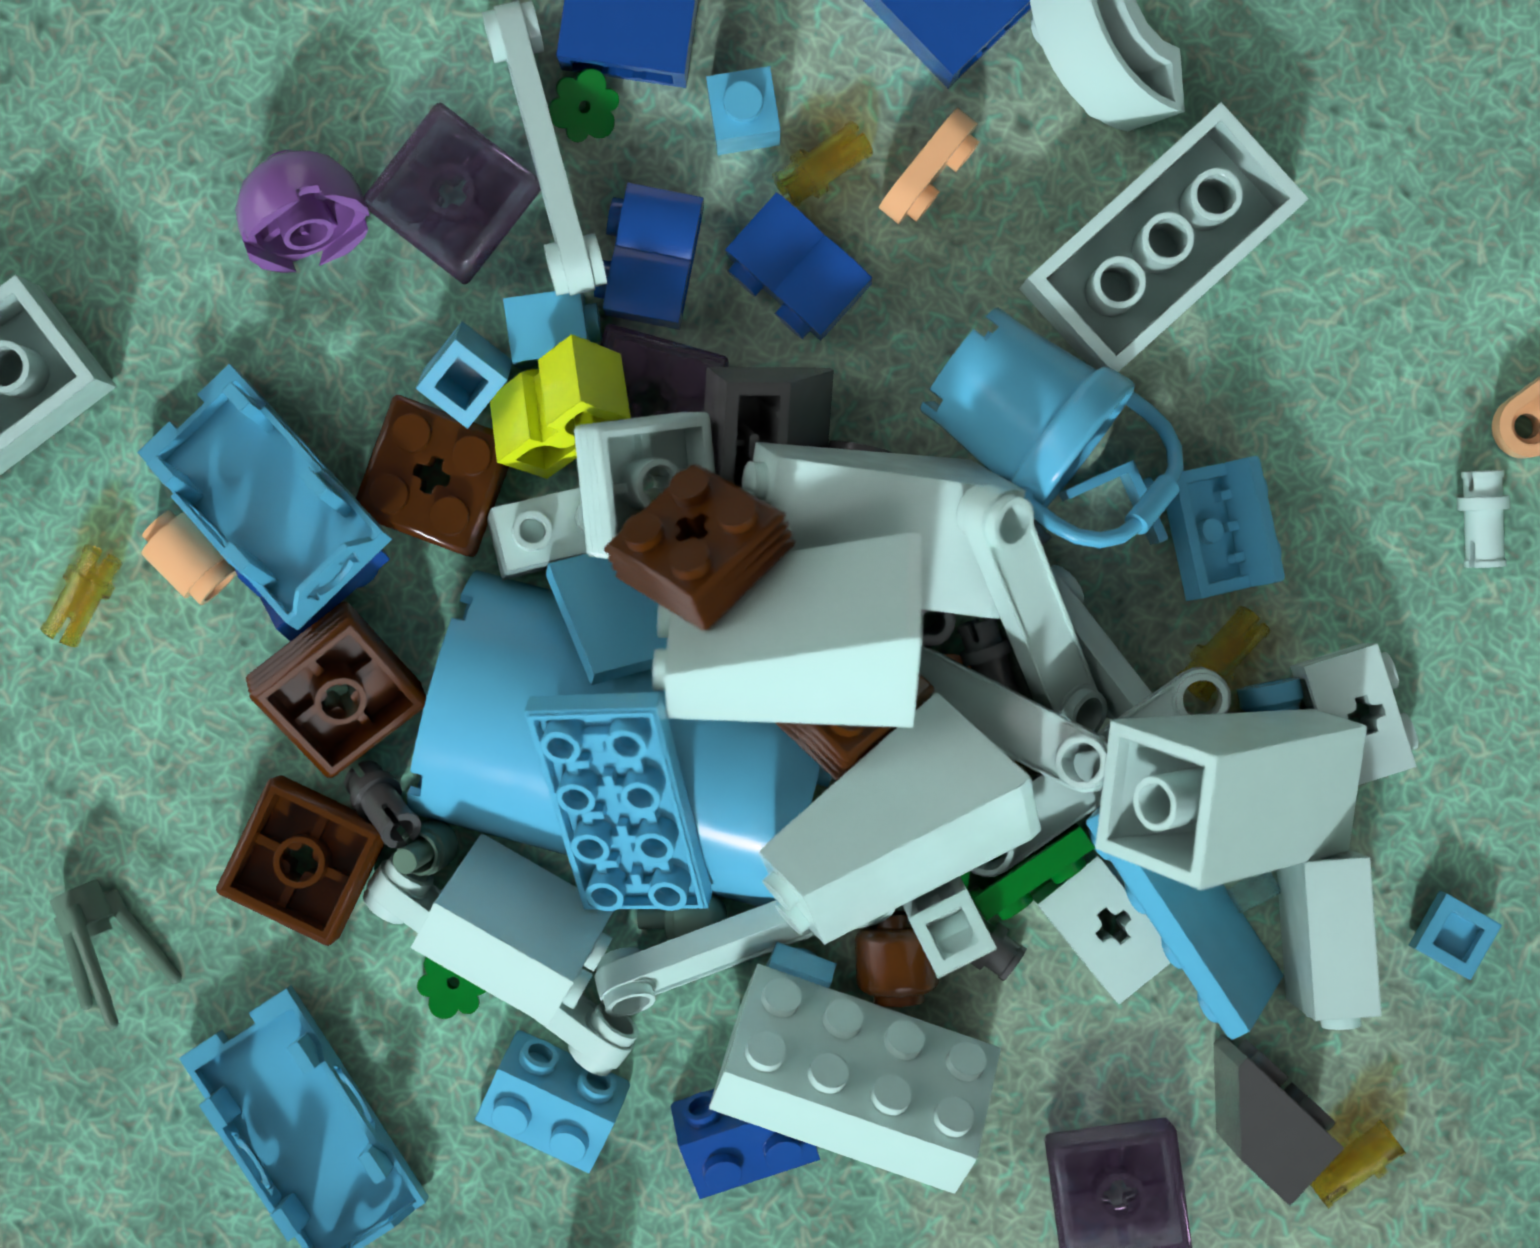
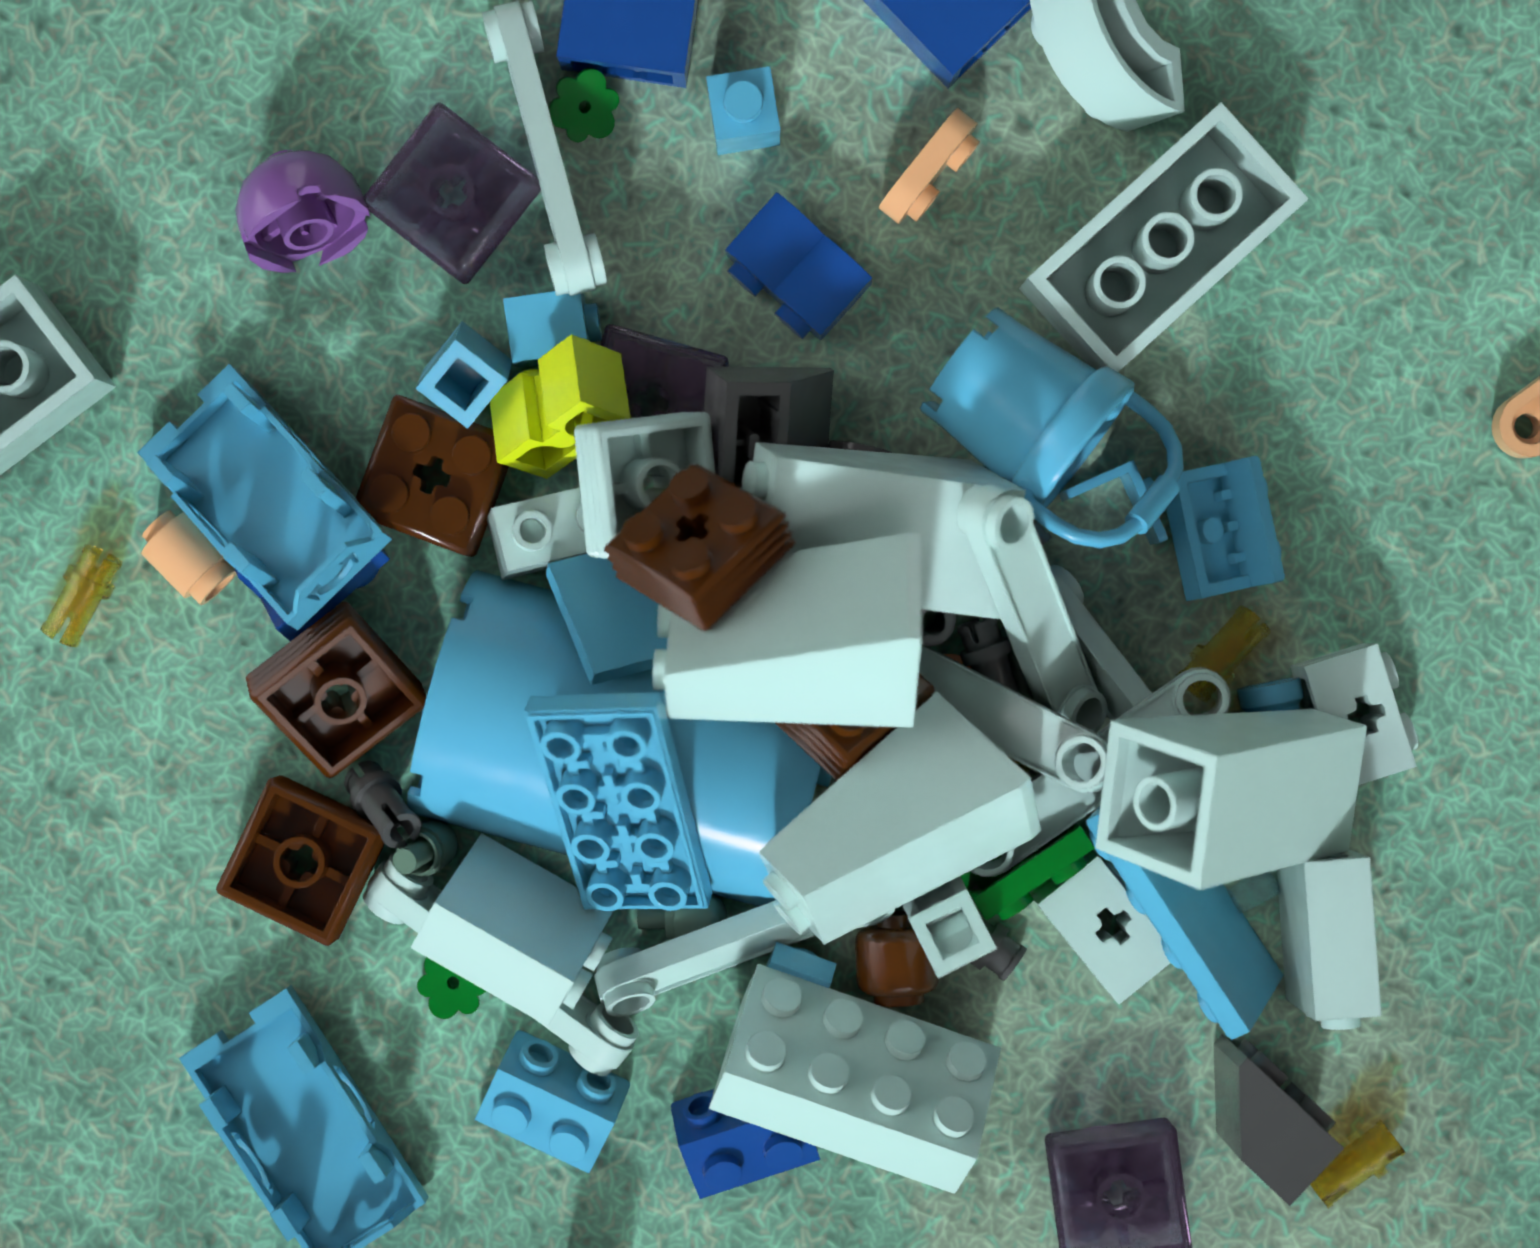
(84, 916): sand green plant -> none
(651, 255): blue brick -> none
(814, 170): clear yellow pin -> none
(1455, 935): medium azure plate -> none
(1483, 518): light aqua pin -> none

